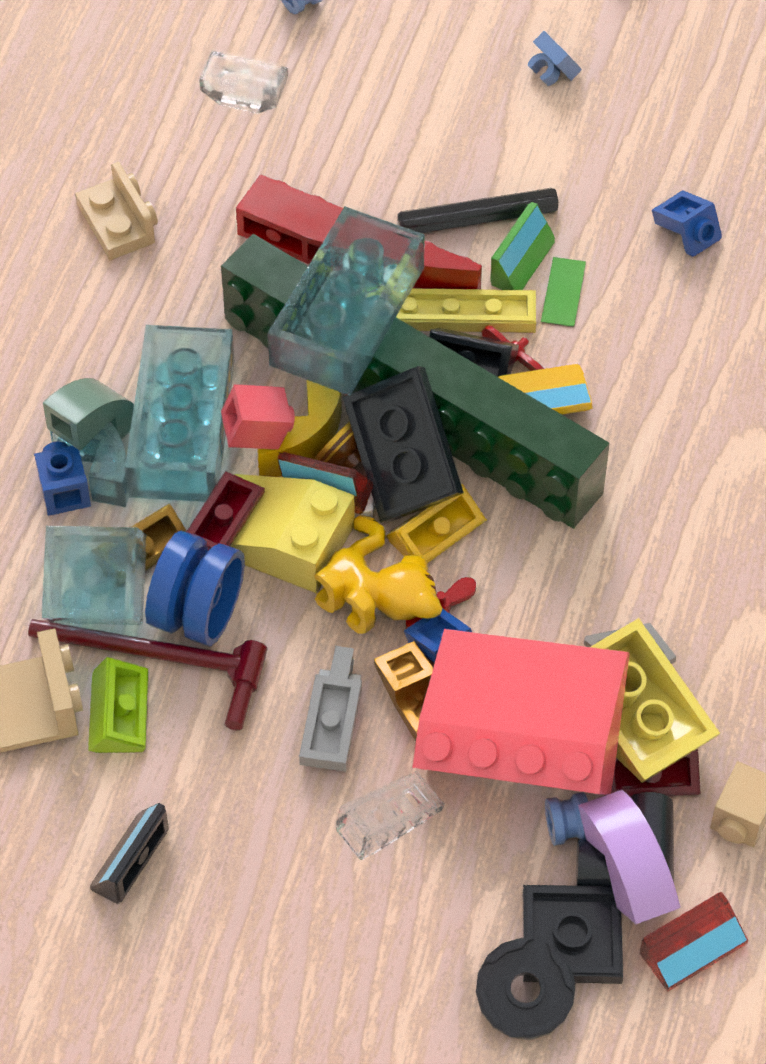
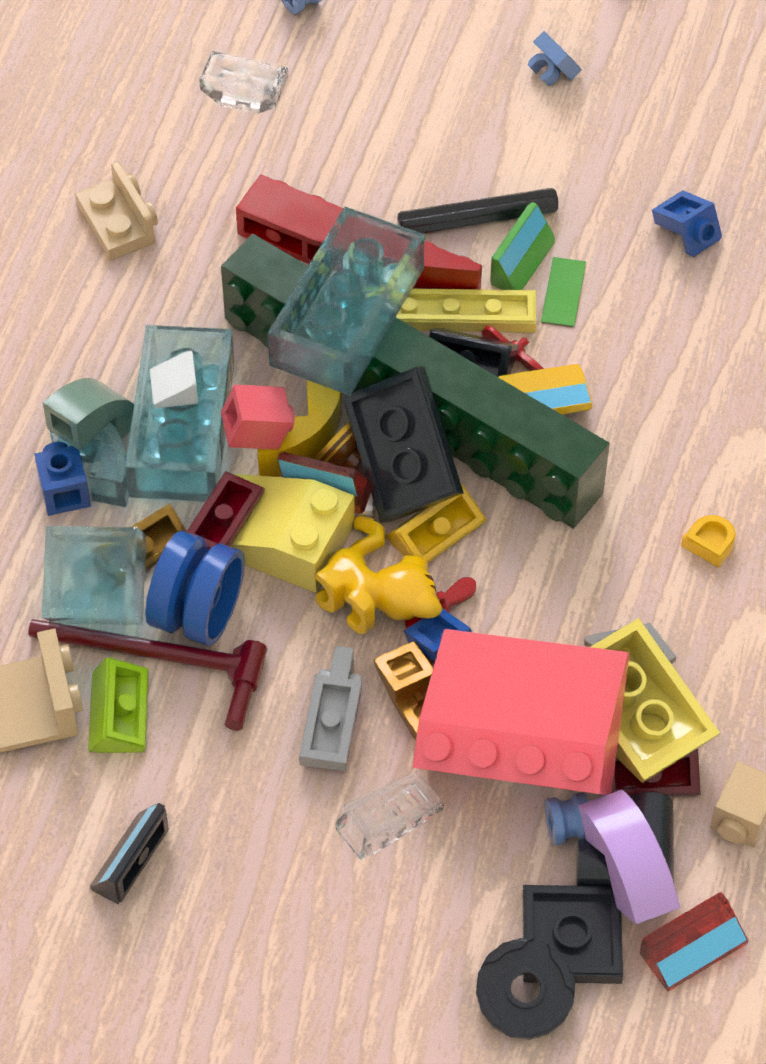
(174, 382): none -> white slope
(710, 539): none -> yellow tile

